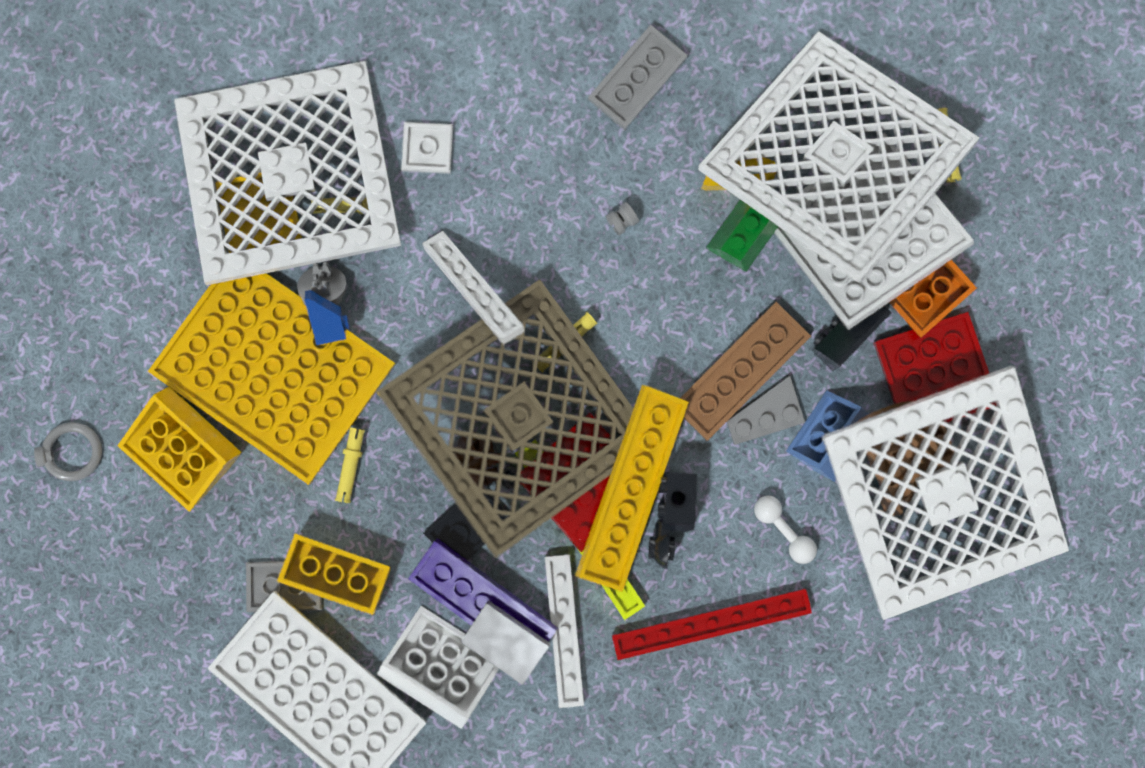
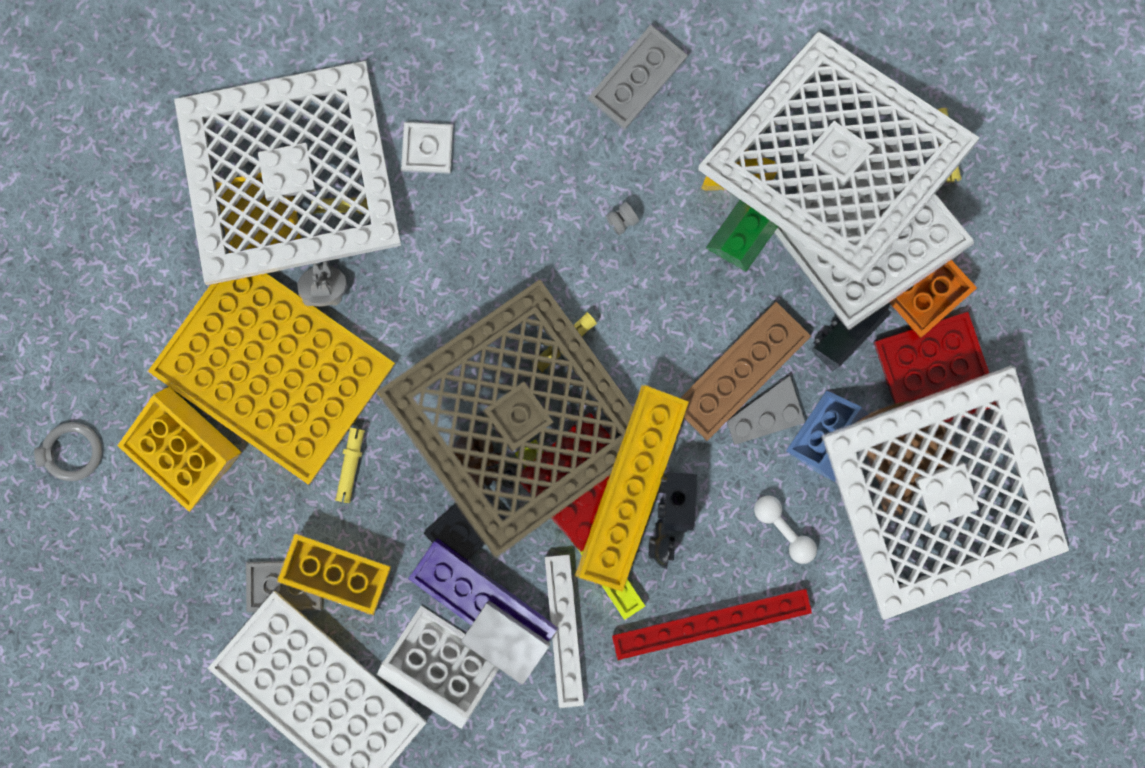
(325, 318): blue slope -> none
(473, 287): white plate -> none

